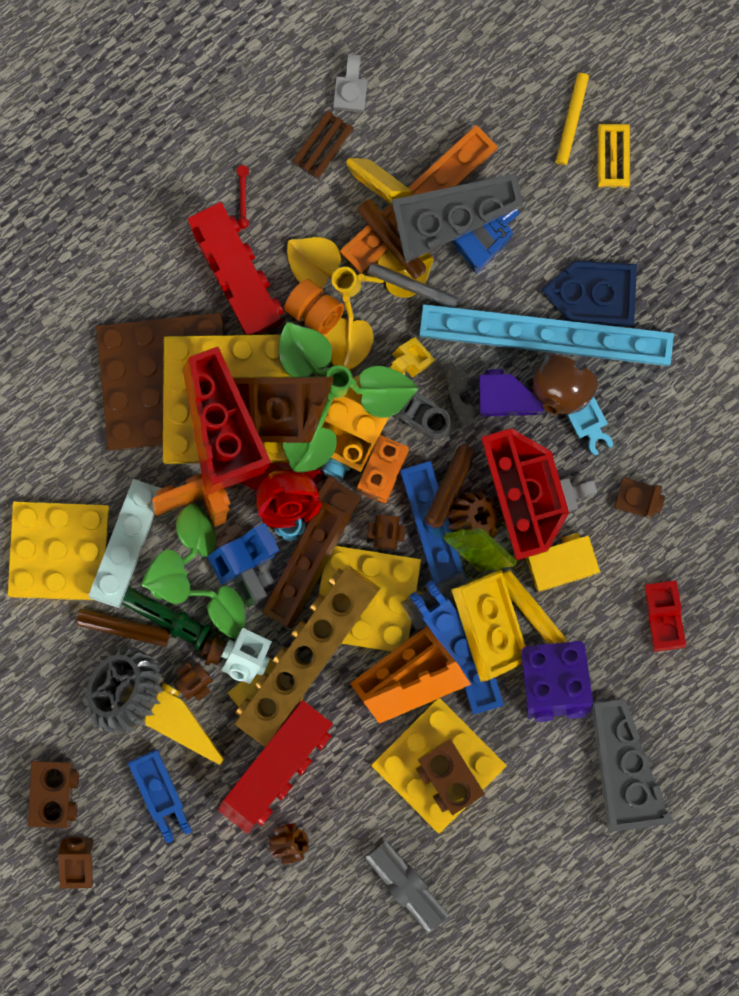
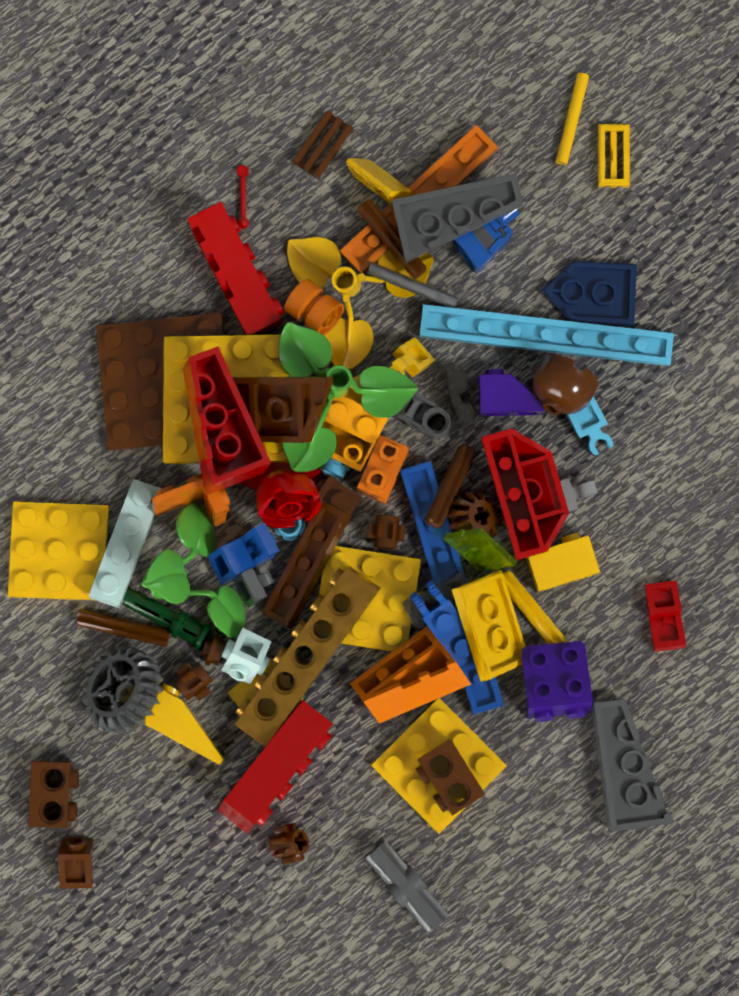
(159, 792): blue hinge -> none
(350, 90): light grey plate -> none
(639, 498): reddish brown bracket -> none

